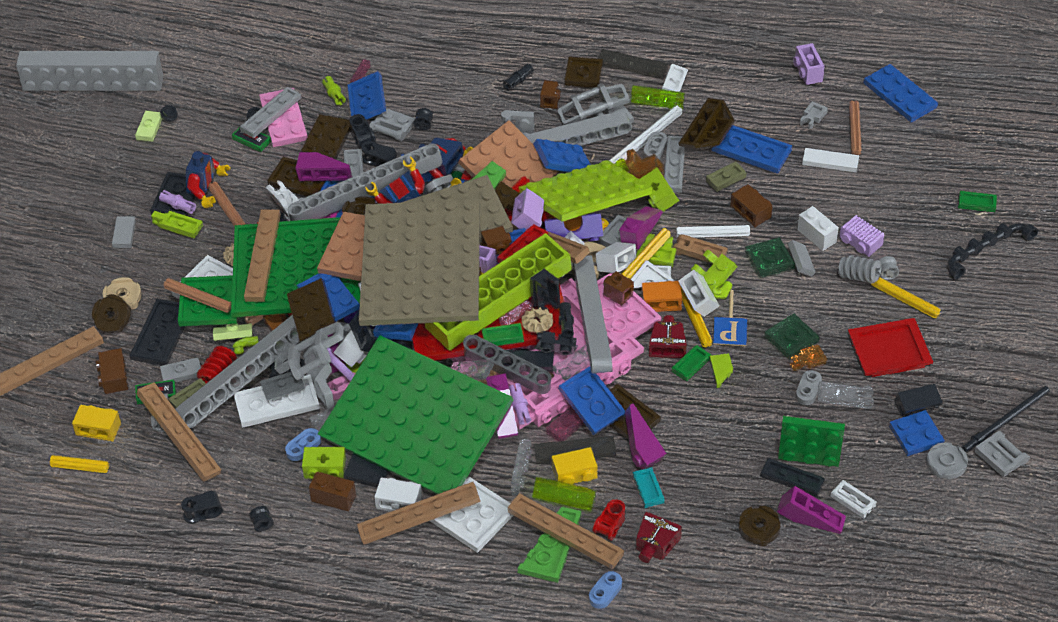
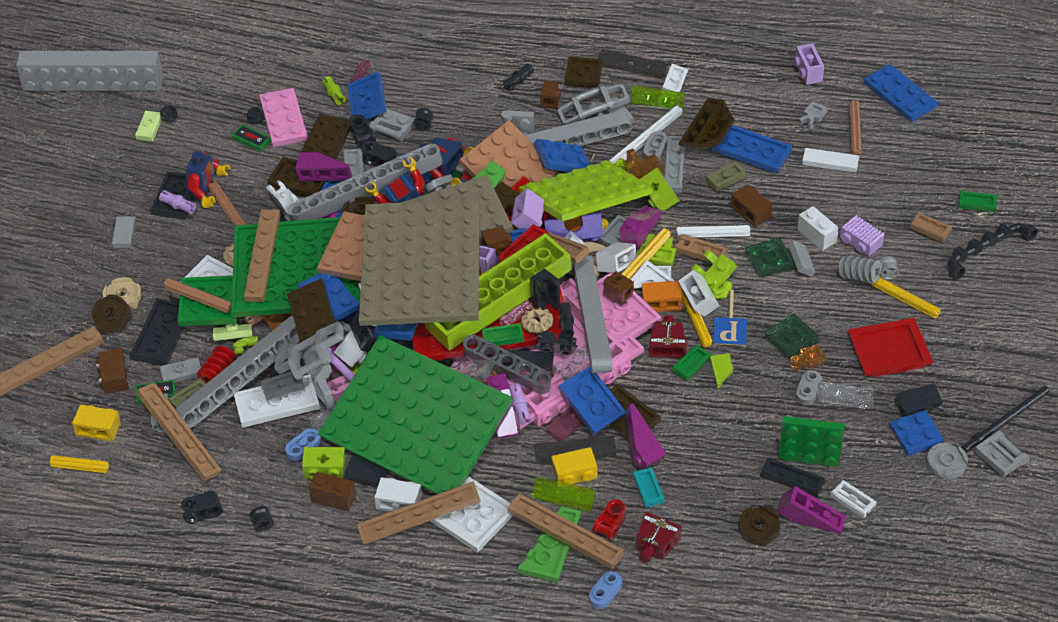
(177, 223): lime hinge -> none
(270, 112): light grey tile -> none
(521, 465): clear plate -> none
(930, 227): none -> medium nougat plate

